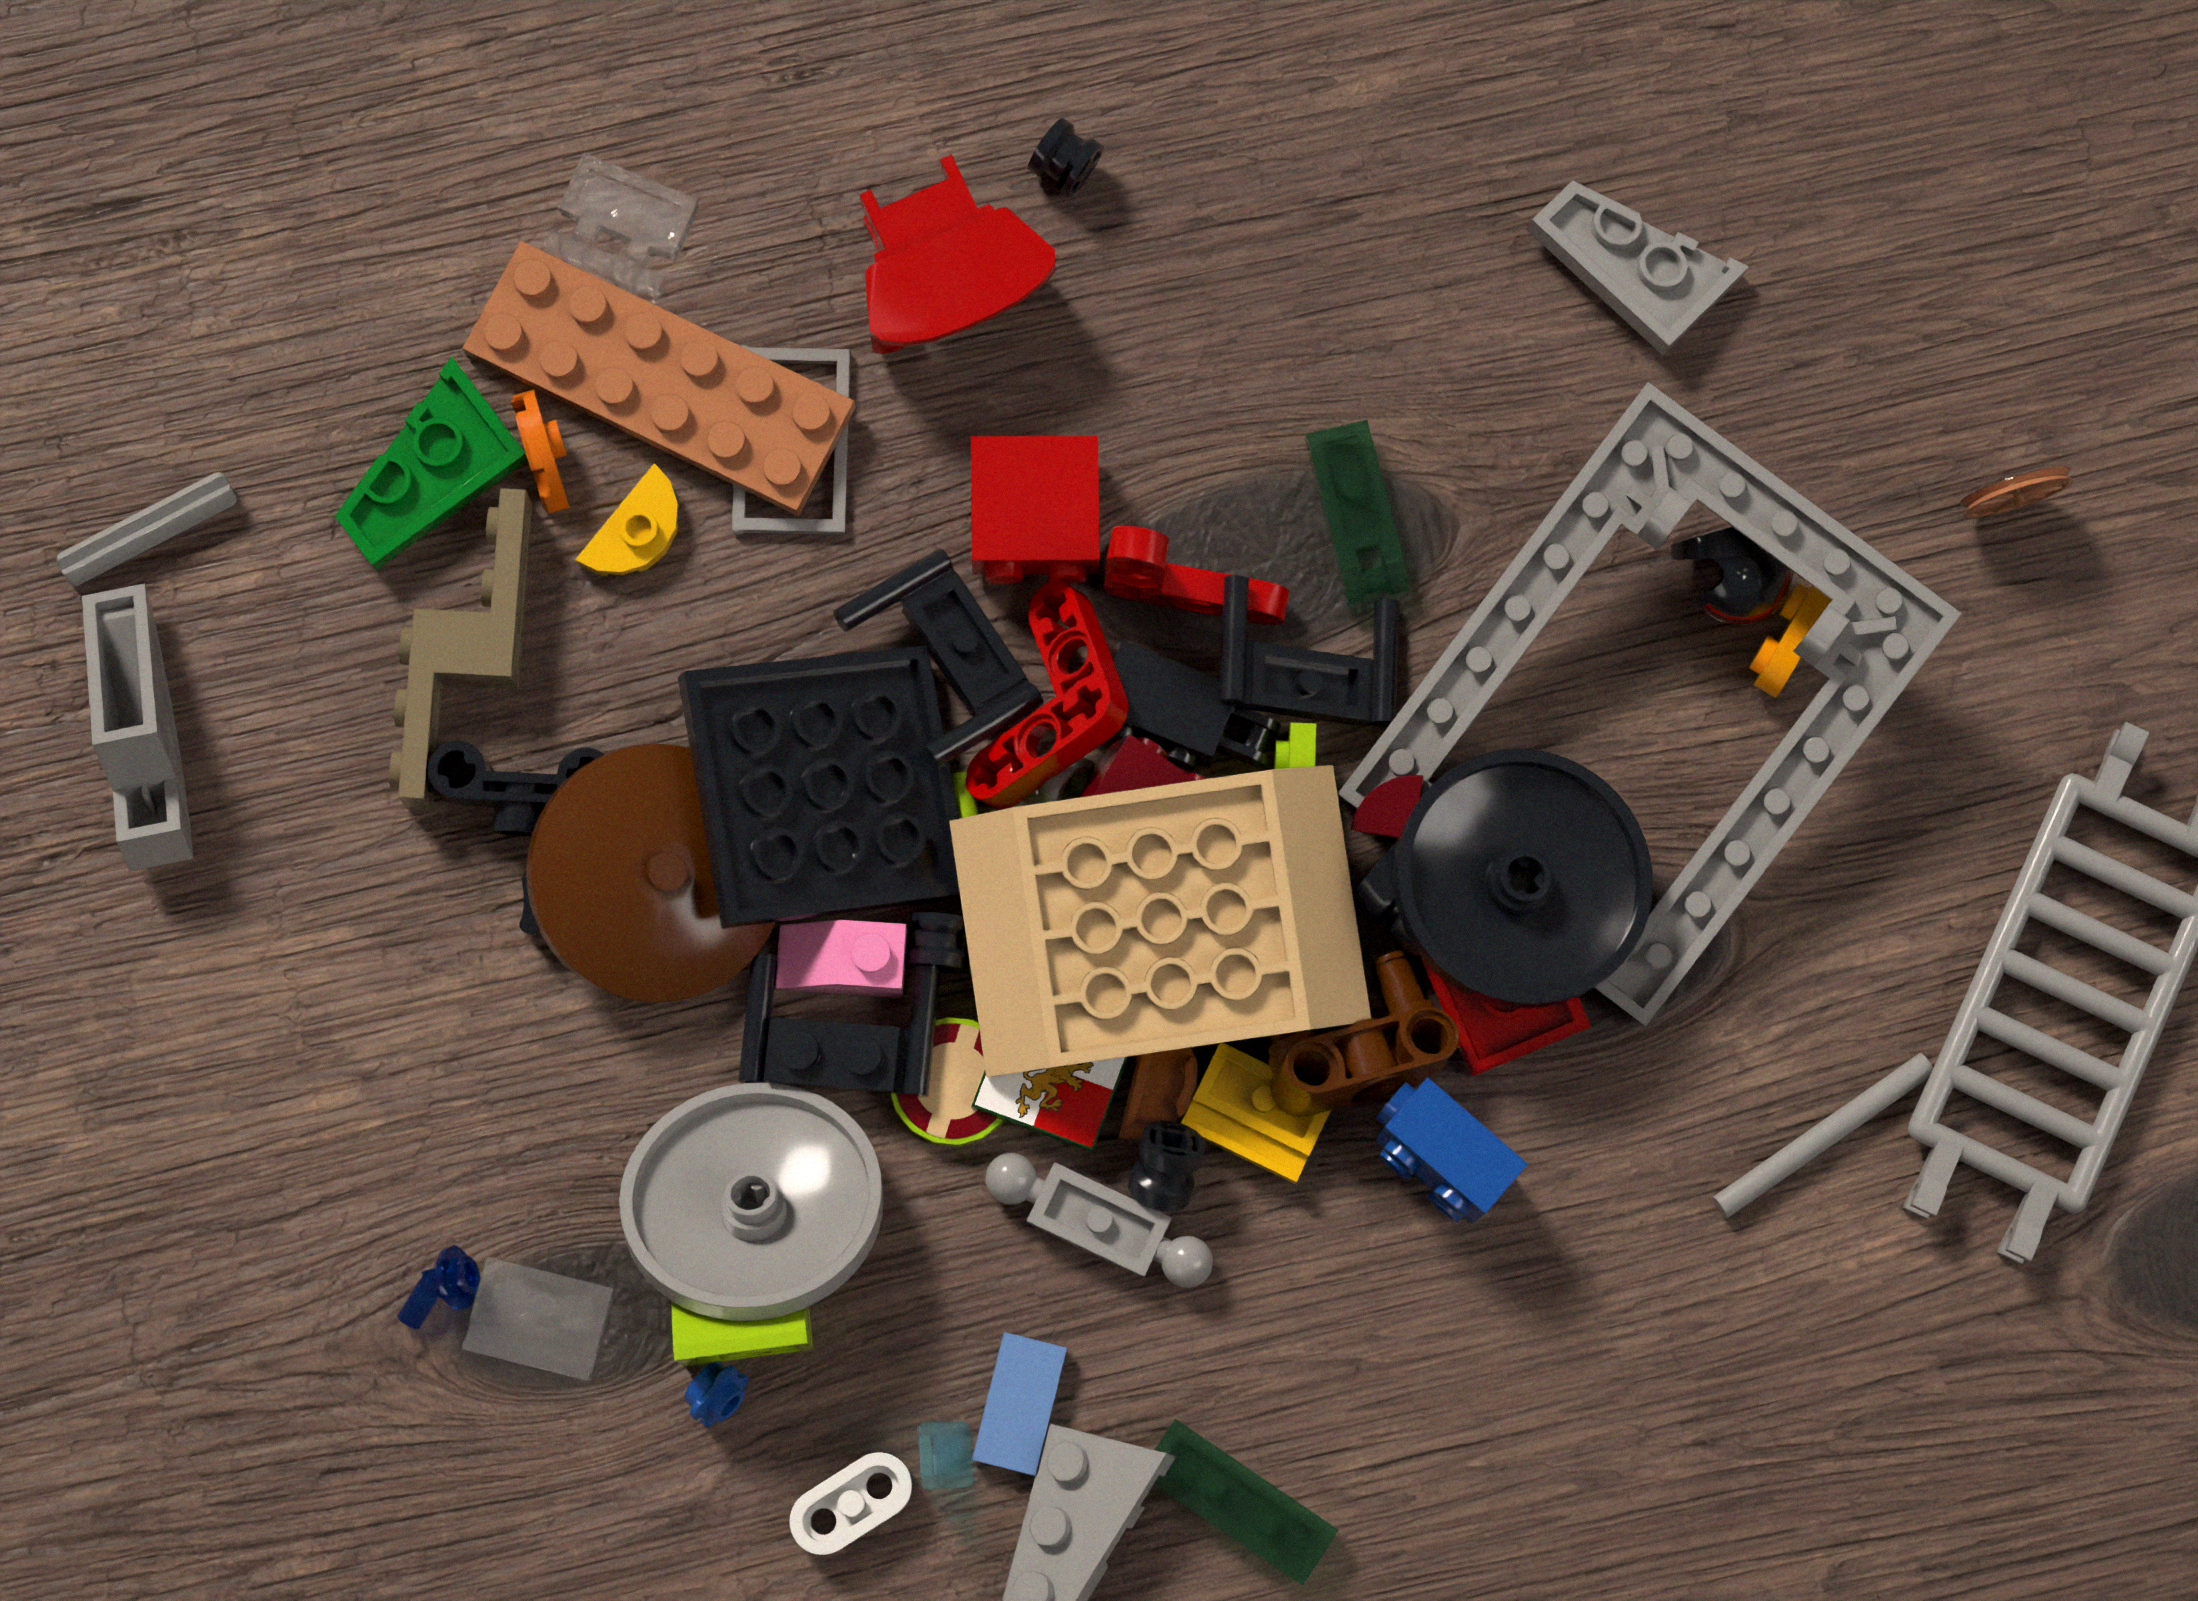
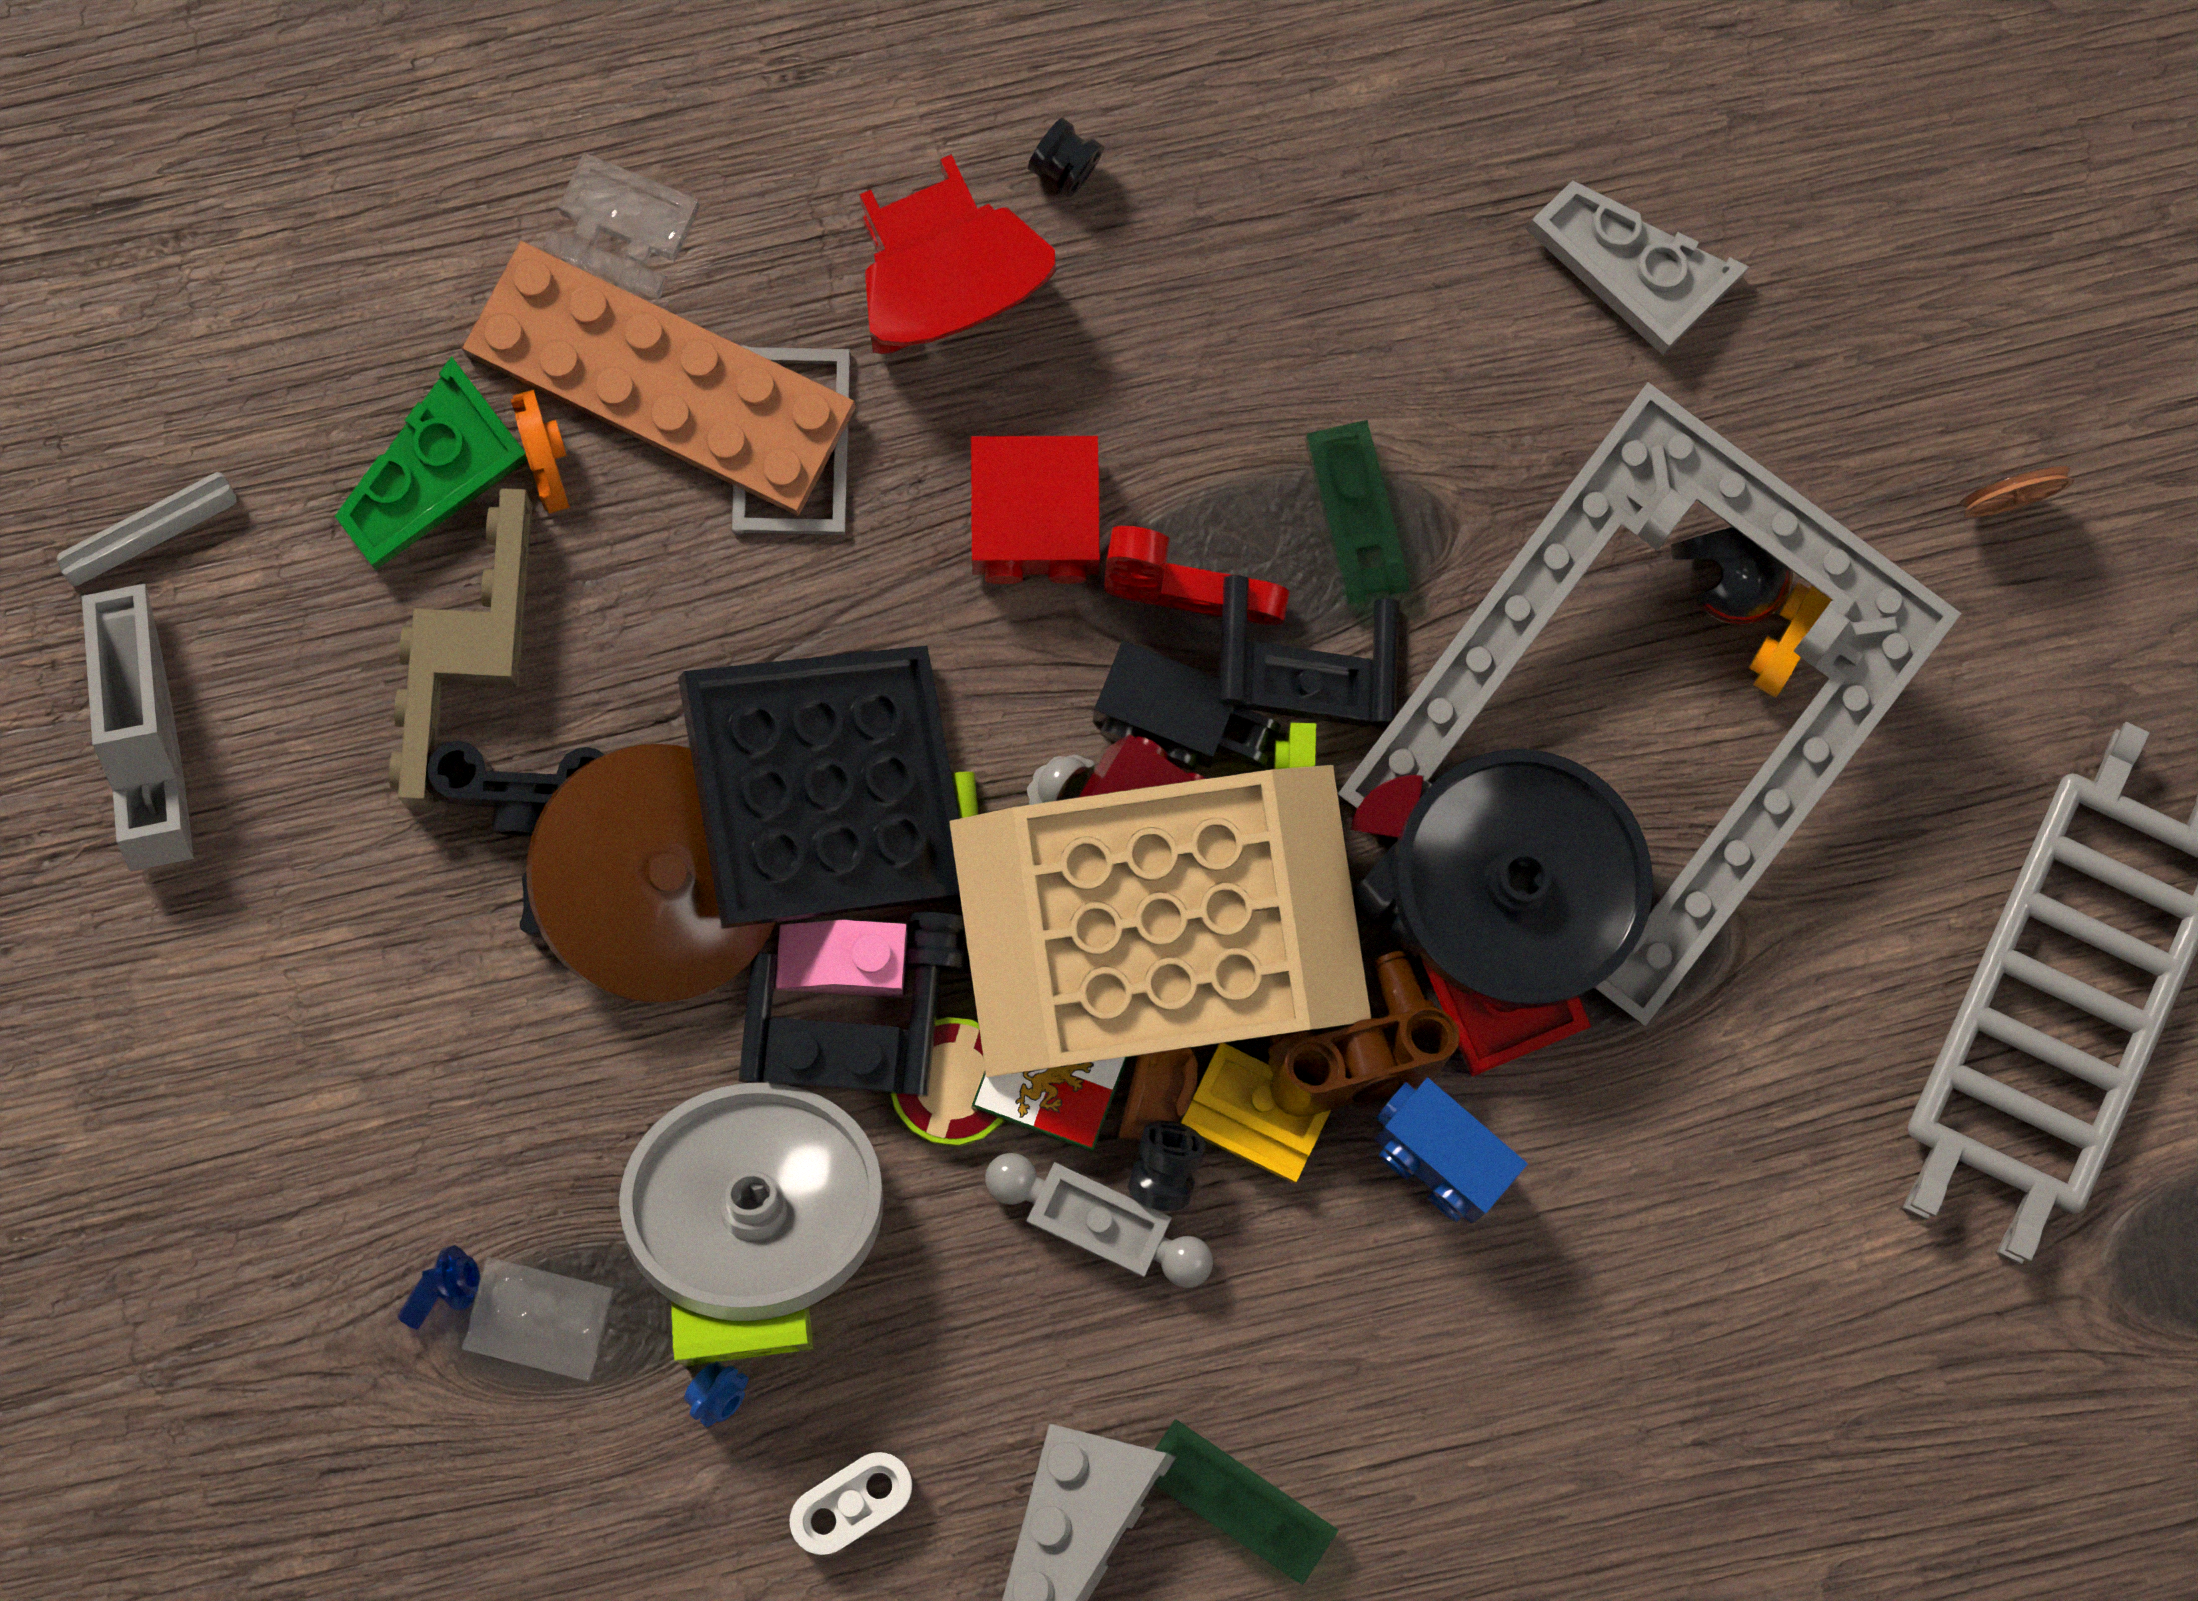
(636, 531): yellow plate -> none
(945, 1455): clear light blue slope -> none
(960, 644): black plate -> none
(1019, 1404): medium blue tile -> none
(1088, 696): red beam -> none
(1823, 1135): light grey bar -> none

